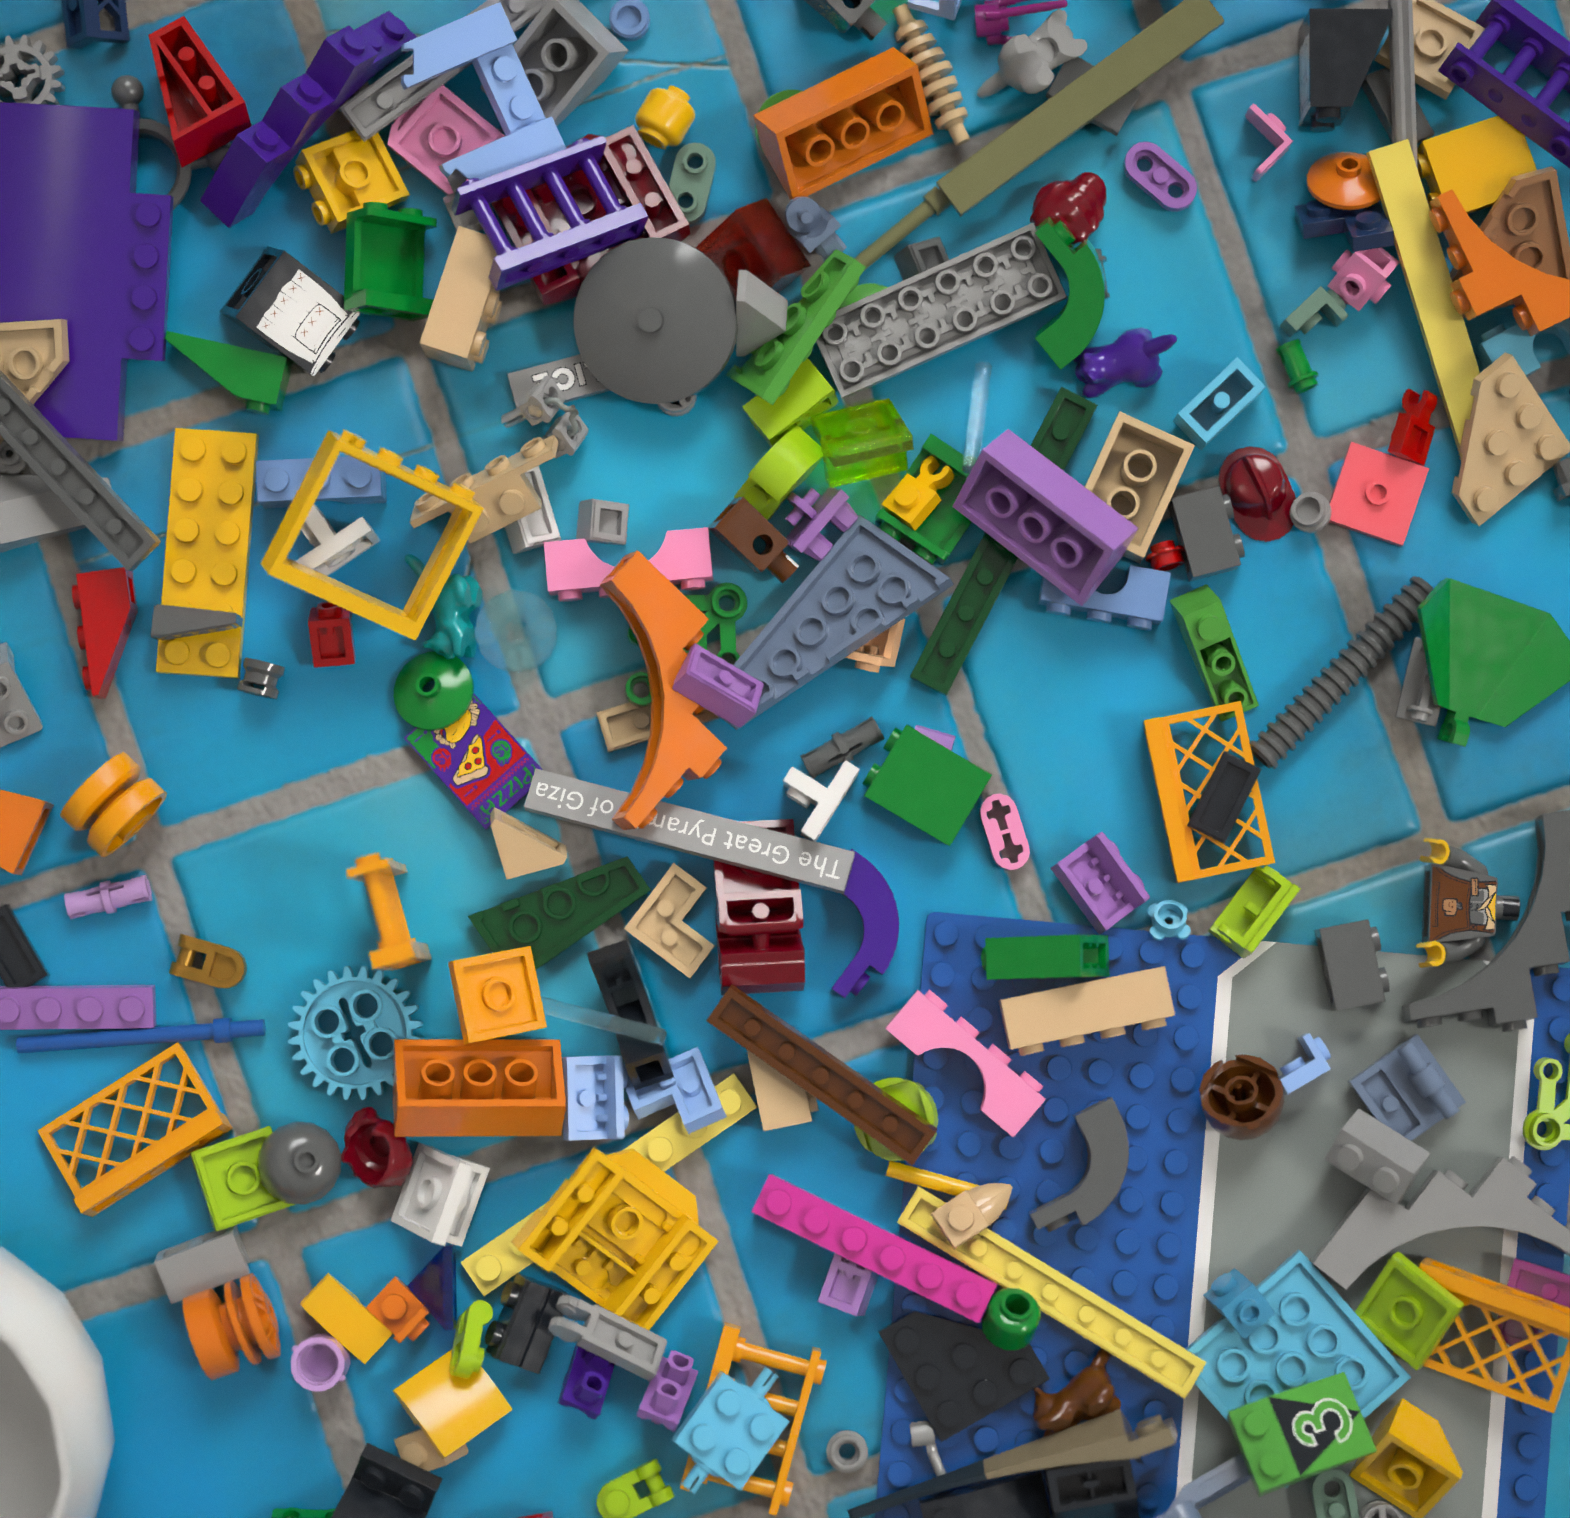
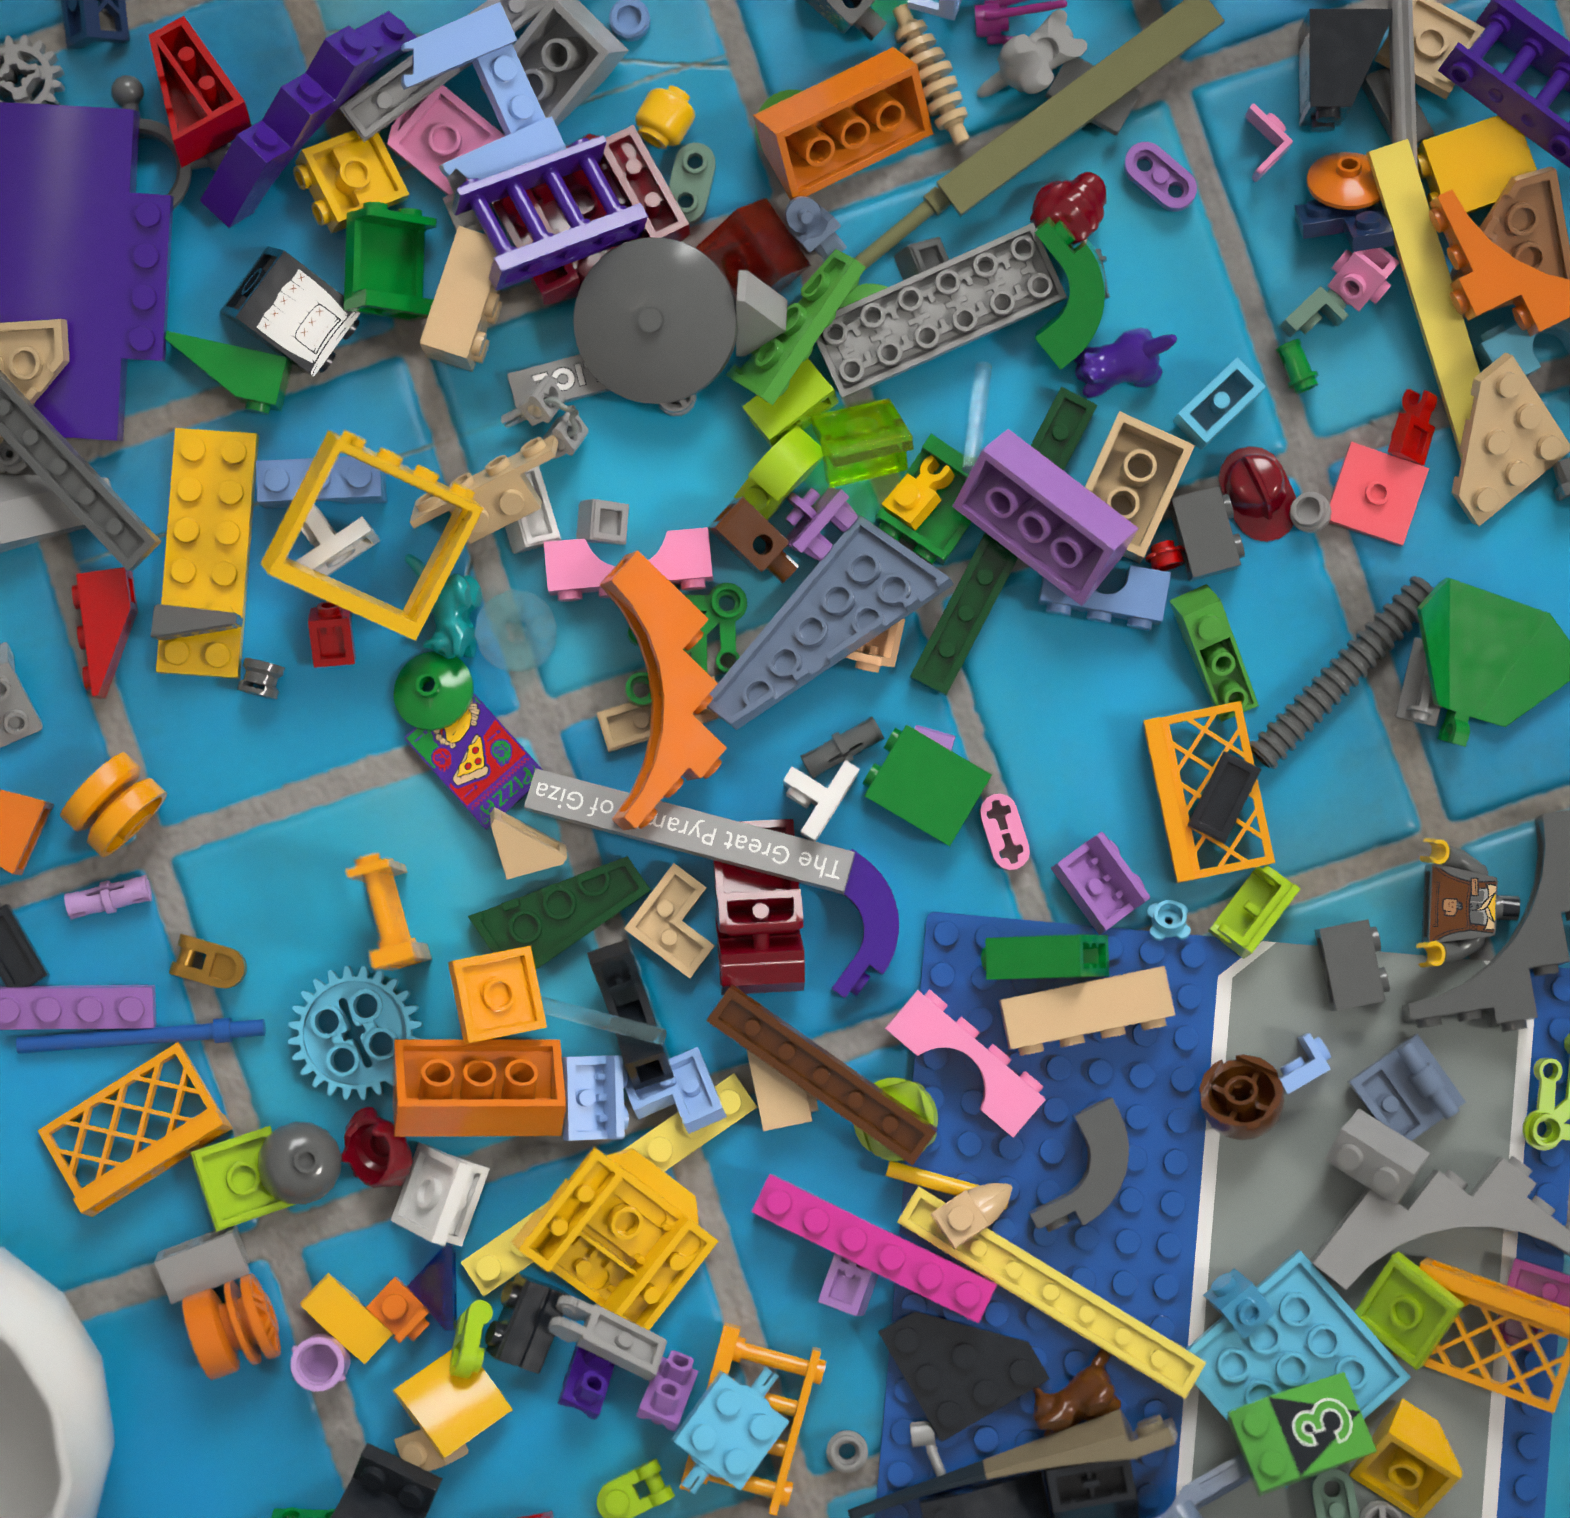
(718, 686): medium lavender slope -> none
(1011, 1319): green head -> none

